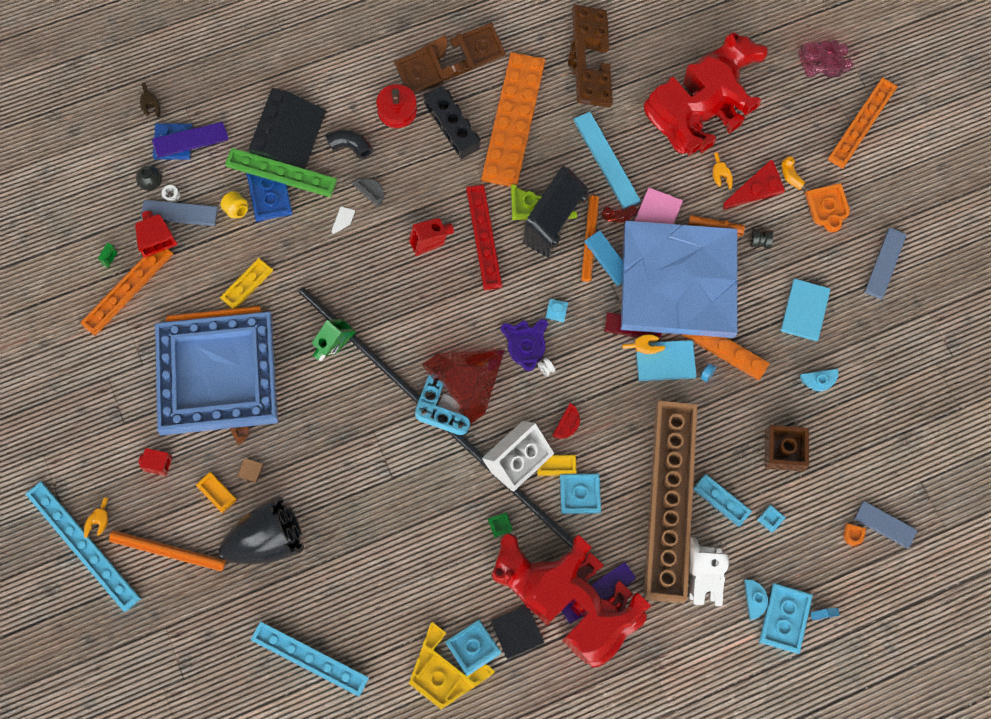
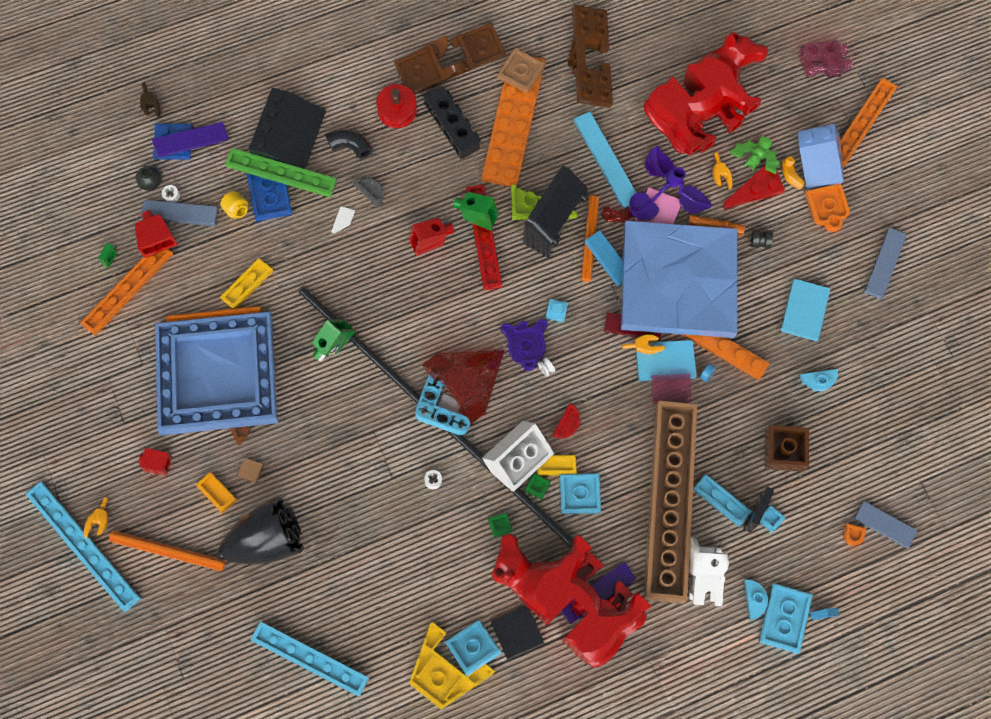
(427, 480): none -> white bush
(477, 209): none -> green torso
(521, 70): none -> medium nougat tile
(537, 486): none -> green tile
(660, 165): none -> dark purple plant
(671, 388): none -> clear pink plate
(758, 151): none -> bright green animal
(759, 509): none -> black tile
(821, 156): none -> medium blue slope

